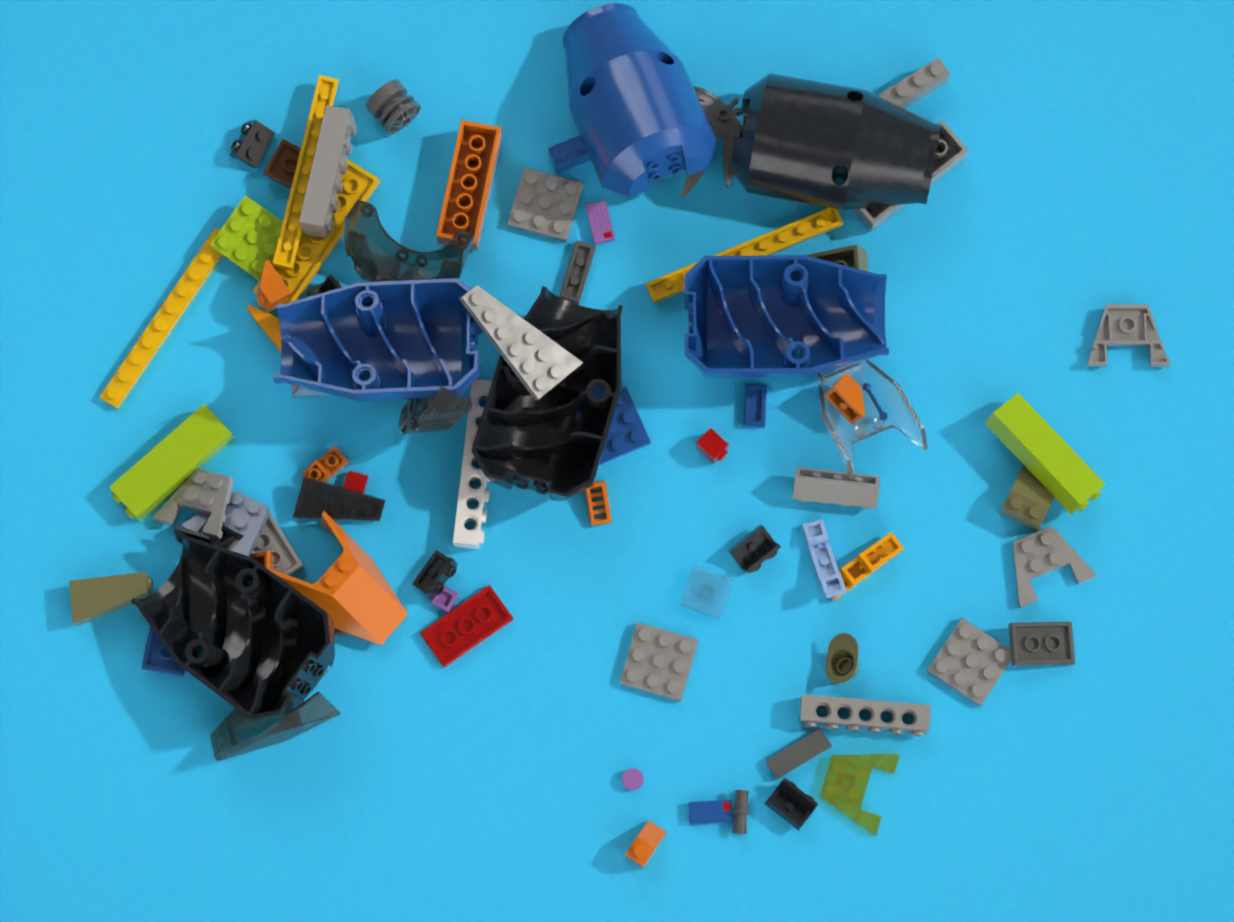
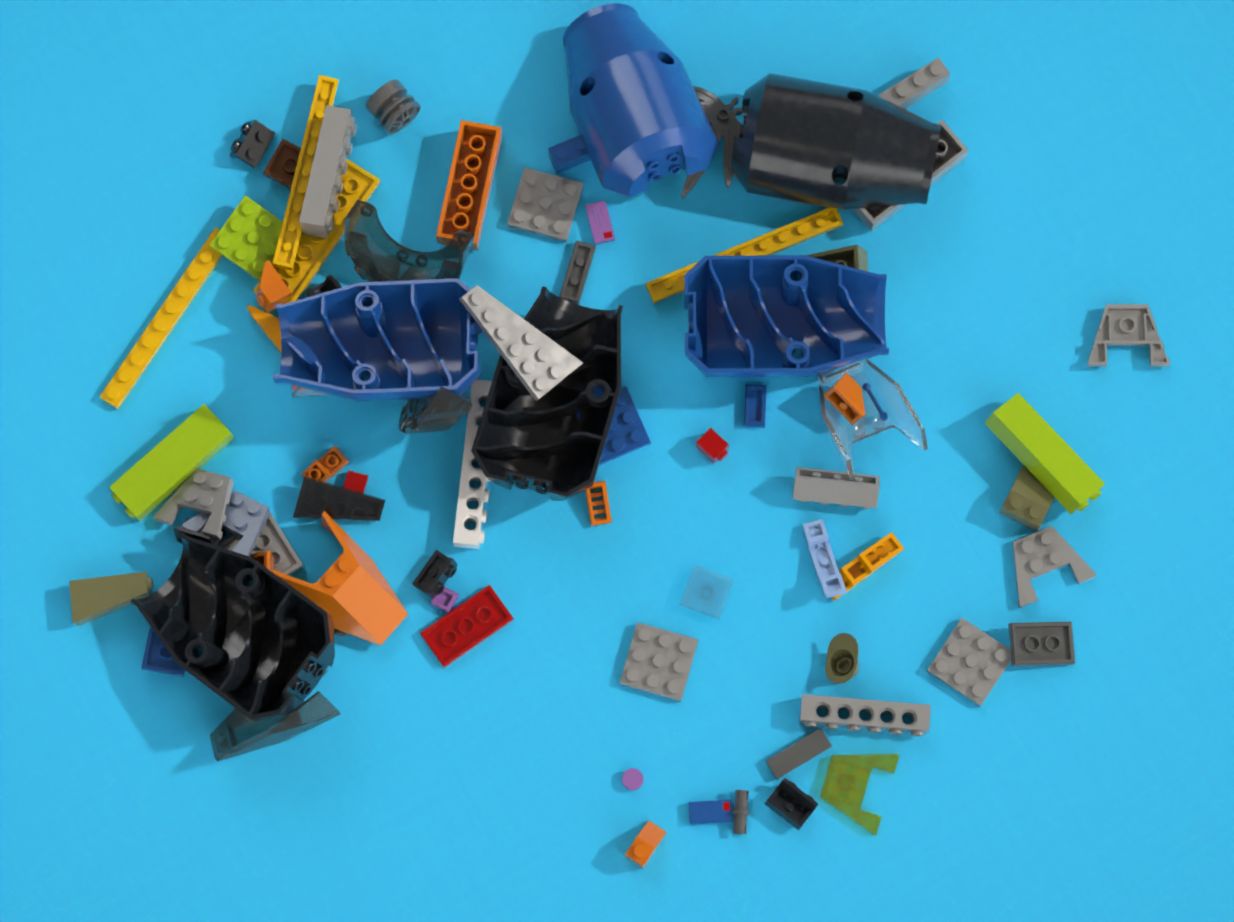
(754, 549): black bracket -> none

